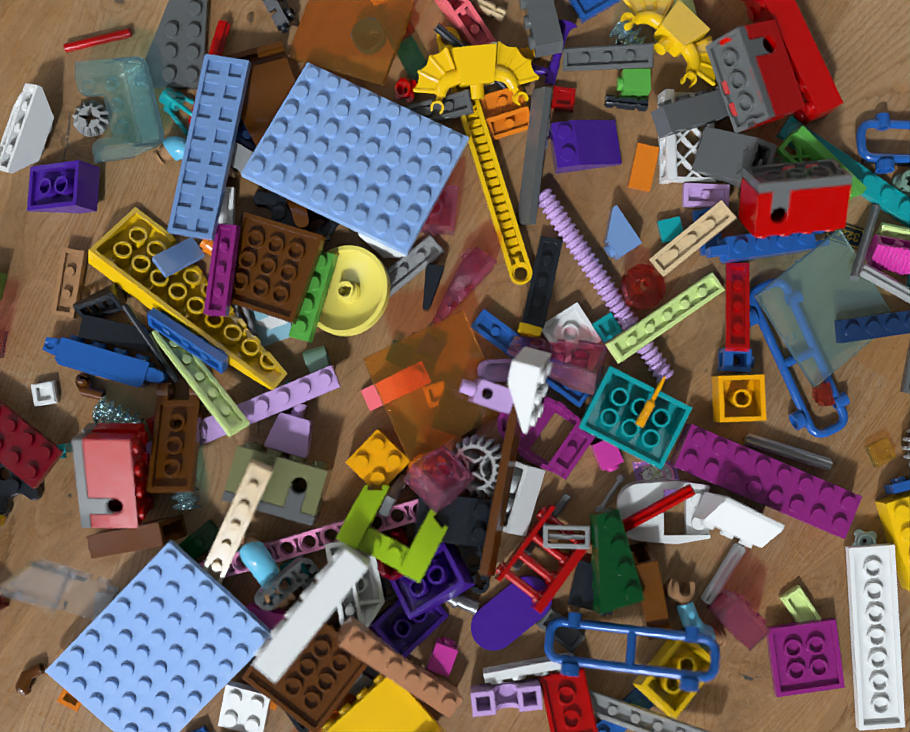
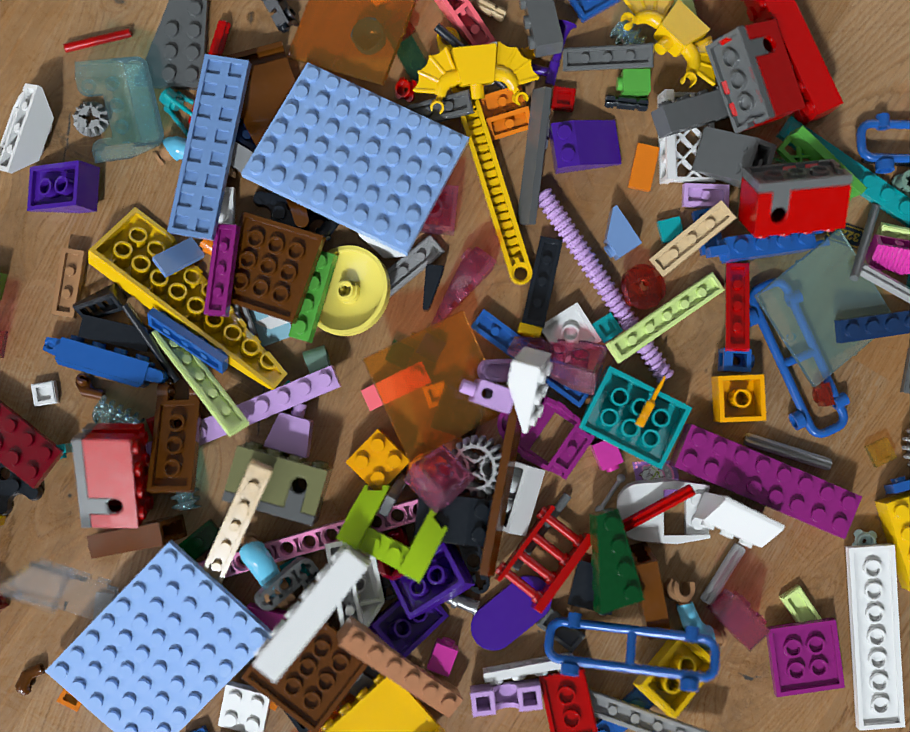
(586, 537): light grey tile -> none

